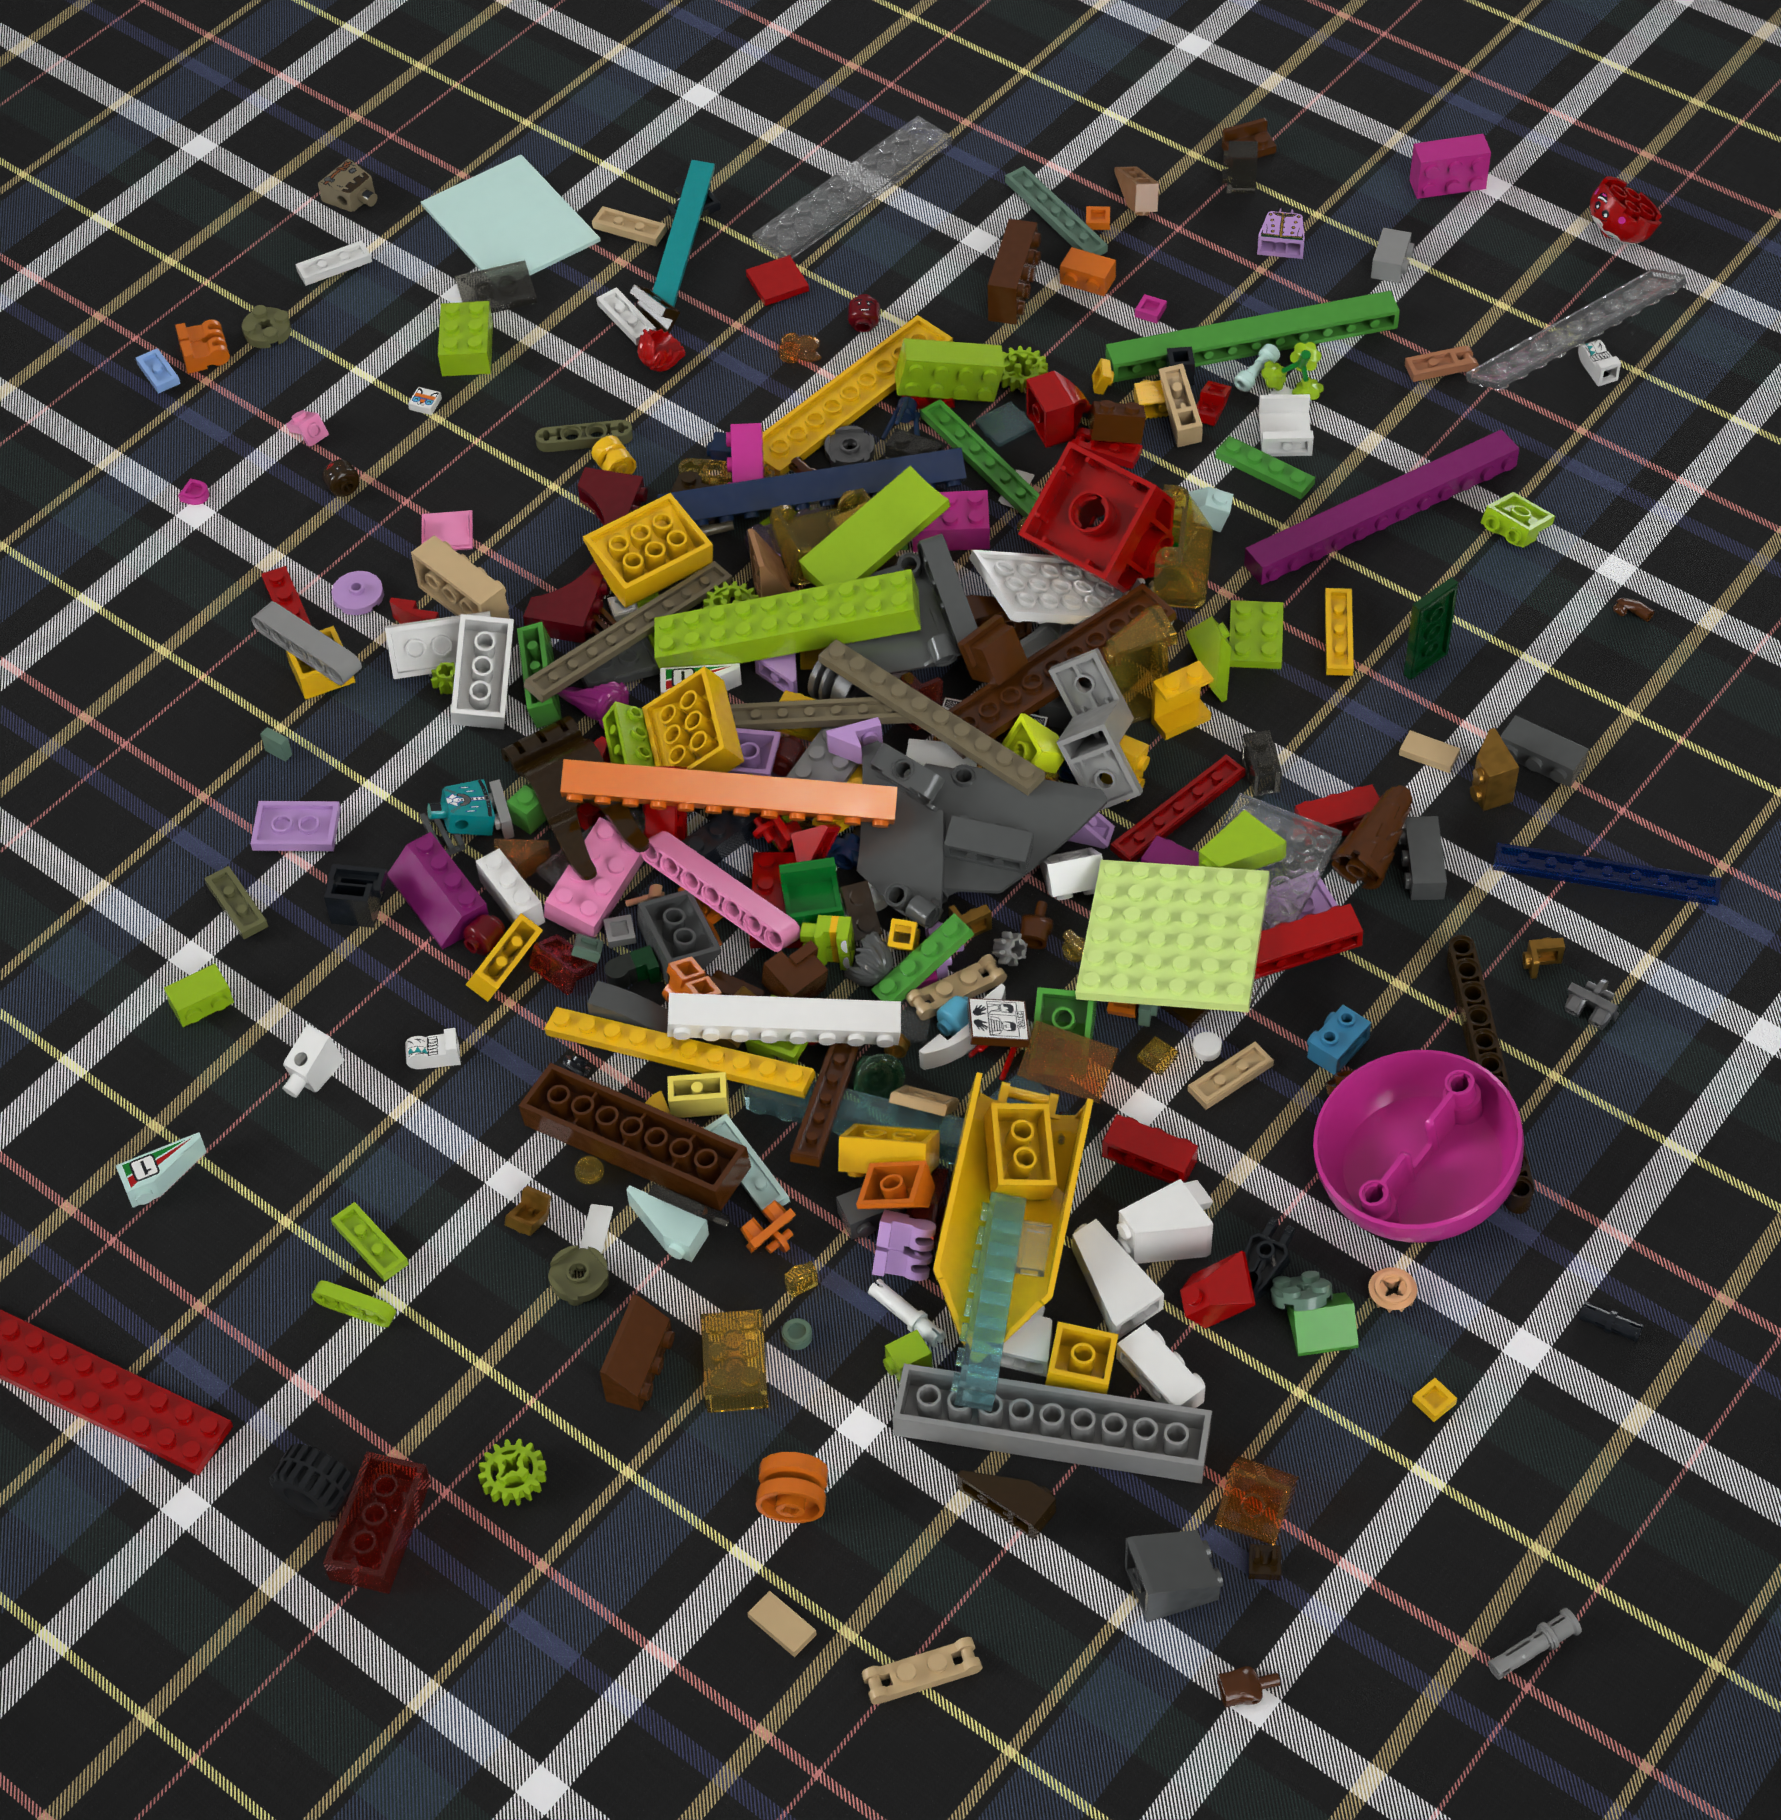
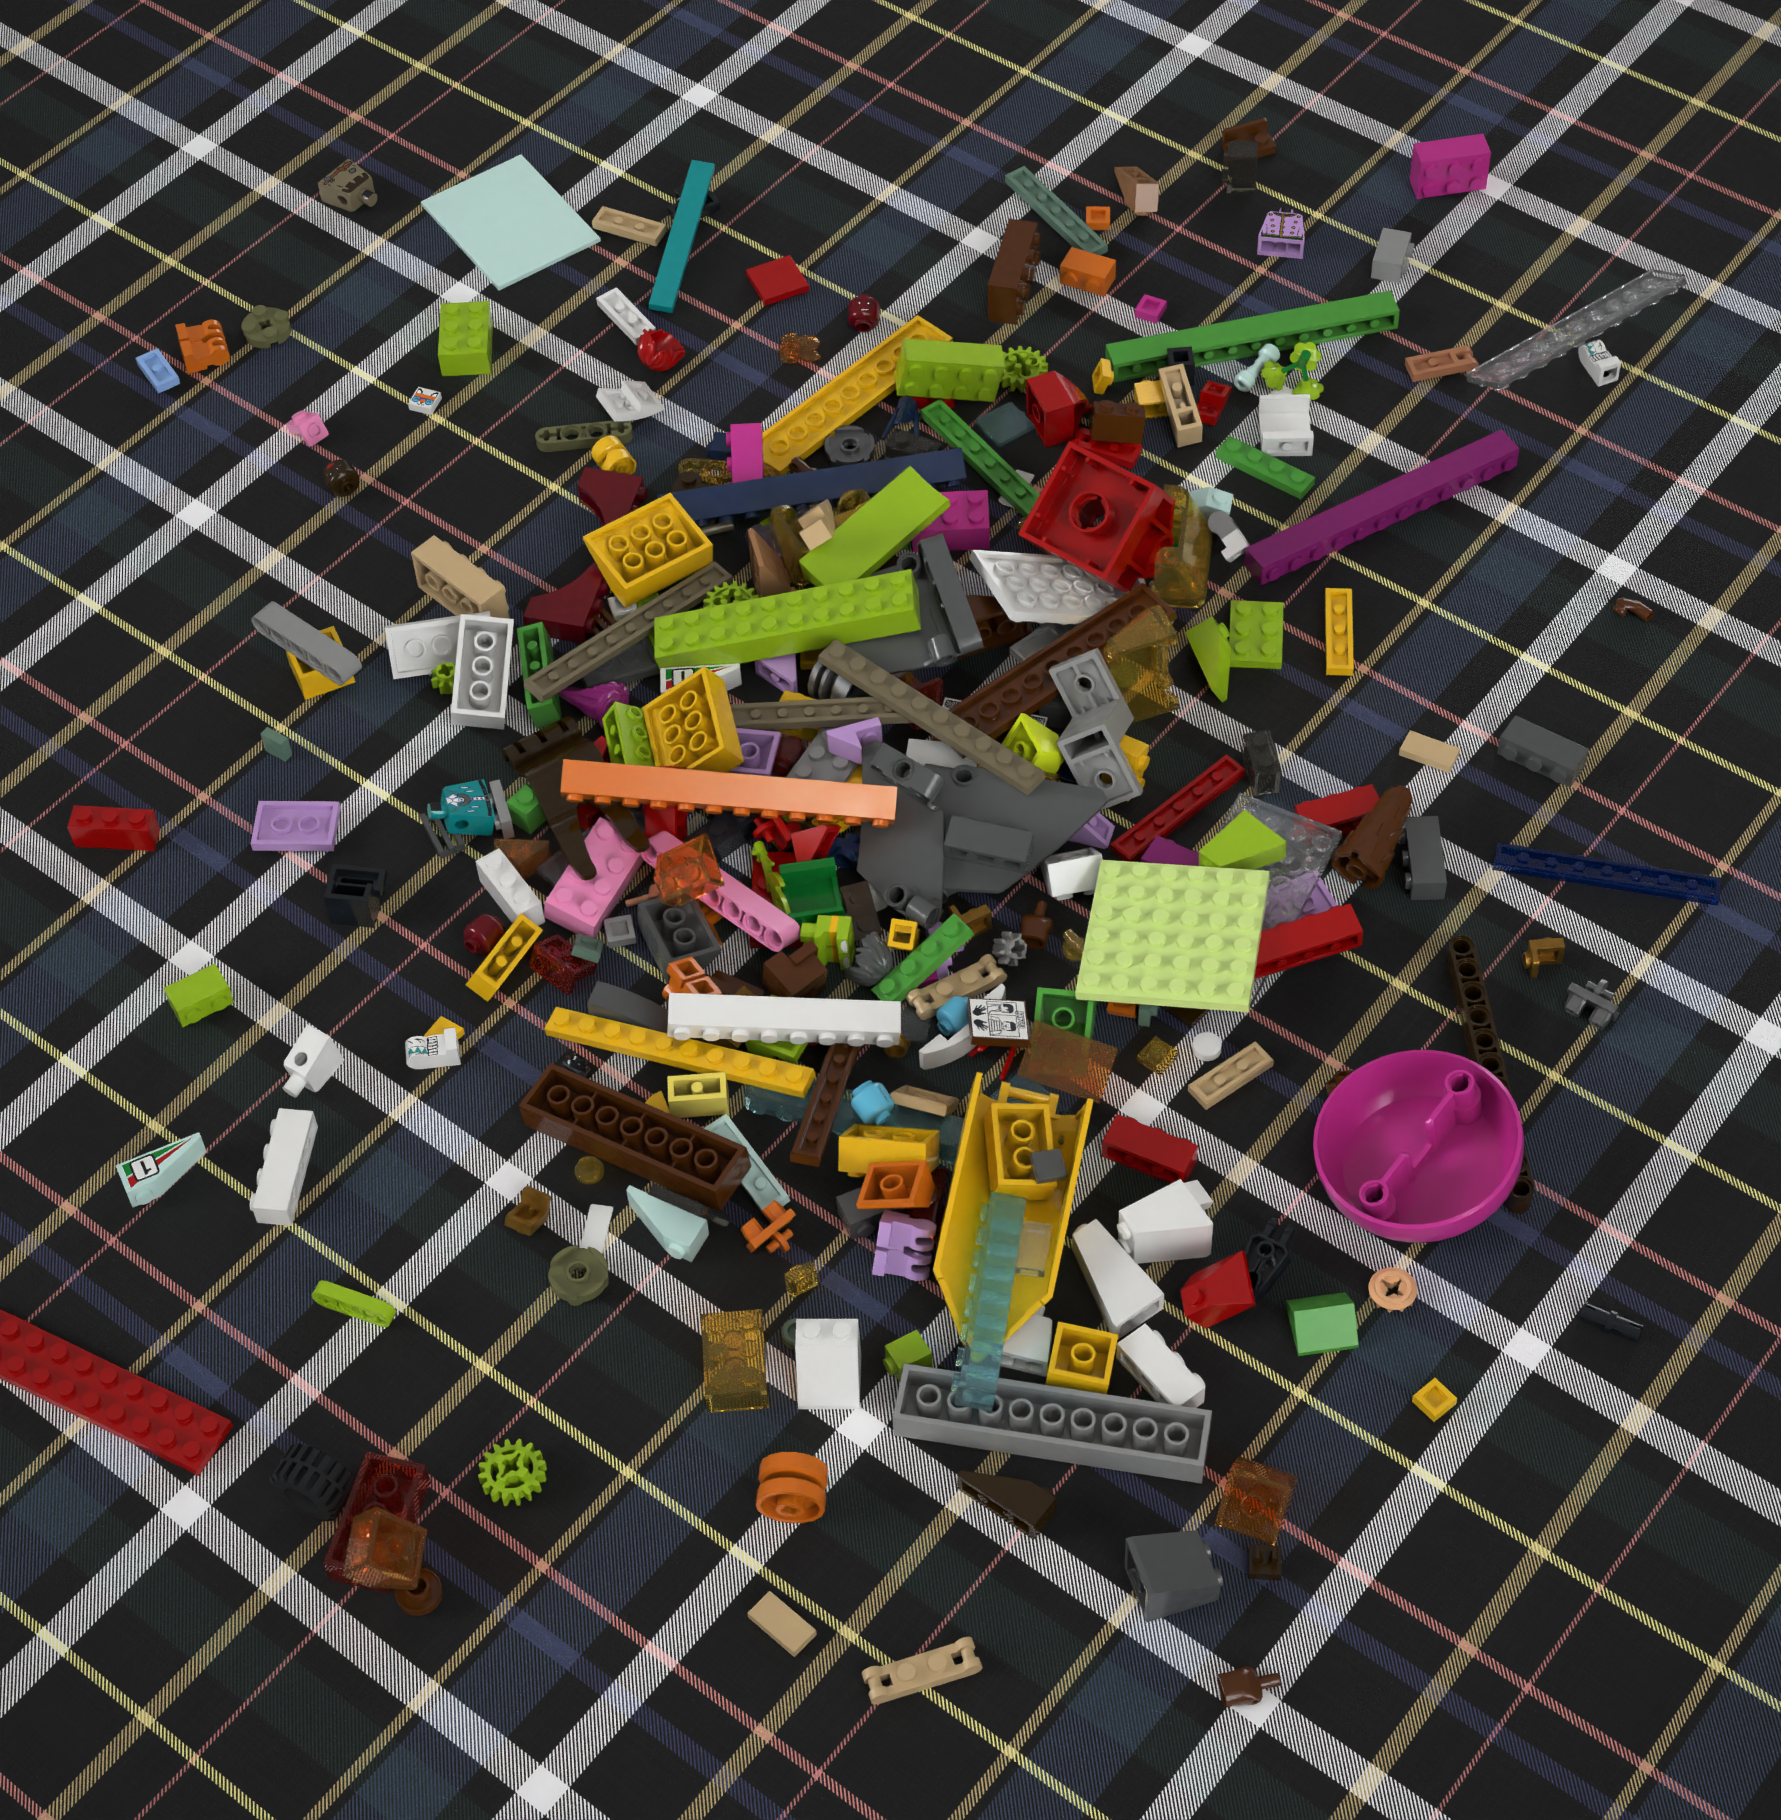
(114, 828): none -> red brick
(194, 492): dark pink tile -> none
(236, 902): olive plate -> none
(283, 592): red plate -> none
(284, 1167): none -> white brick
(333, 263): white plate -> none
(357, 592): lavender plate -> none
(369, 1241): lime plate -> none
(384, 1551): none -> clear orange slope
(406, 611): red slope -> none
(424, 1597): none -> reddish brown plate
(436, 889): magenta slope -> none
(441, 1024): none -> yellow tile
(450, 527): bright pink piece -> none
(502, 286): clear smoke tile -> none
(630, 402): none -> white slope
(633, 968): leg -> none
(636, 1355): reddish brown slope -> none
(655, 308): panel -> none
(687, 872): none -> clear orange slope
(773, 879): none -> lime piece
(817, 524): none -> tan slope
(828, 1363): none -> white slope
(852, 188): clear plate -> none
(872, 1103): none -> medium azure head
(878, 1075): clear green hair -> none
(907, 1313): white pin -> none
(992, 651): reddish brown plate -> none
(1048, 1166): none -> dark grey tile
(1178, 701): yellow panel -> none
(1230, 534): none -> leg
(1302, 1292): sand green plate -> none
(1338, 1039): dark azure brick -> none
(1430, 628): dark green tile -> none
(1494, 773): pearl gold slope -> none
(1516, 519): lime plate -> none
(1546, 1637): light grey pin -> none
(1623, 212): red cylinder -> none

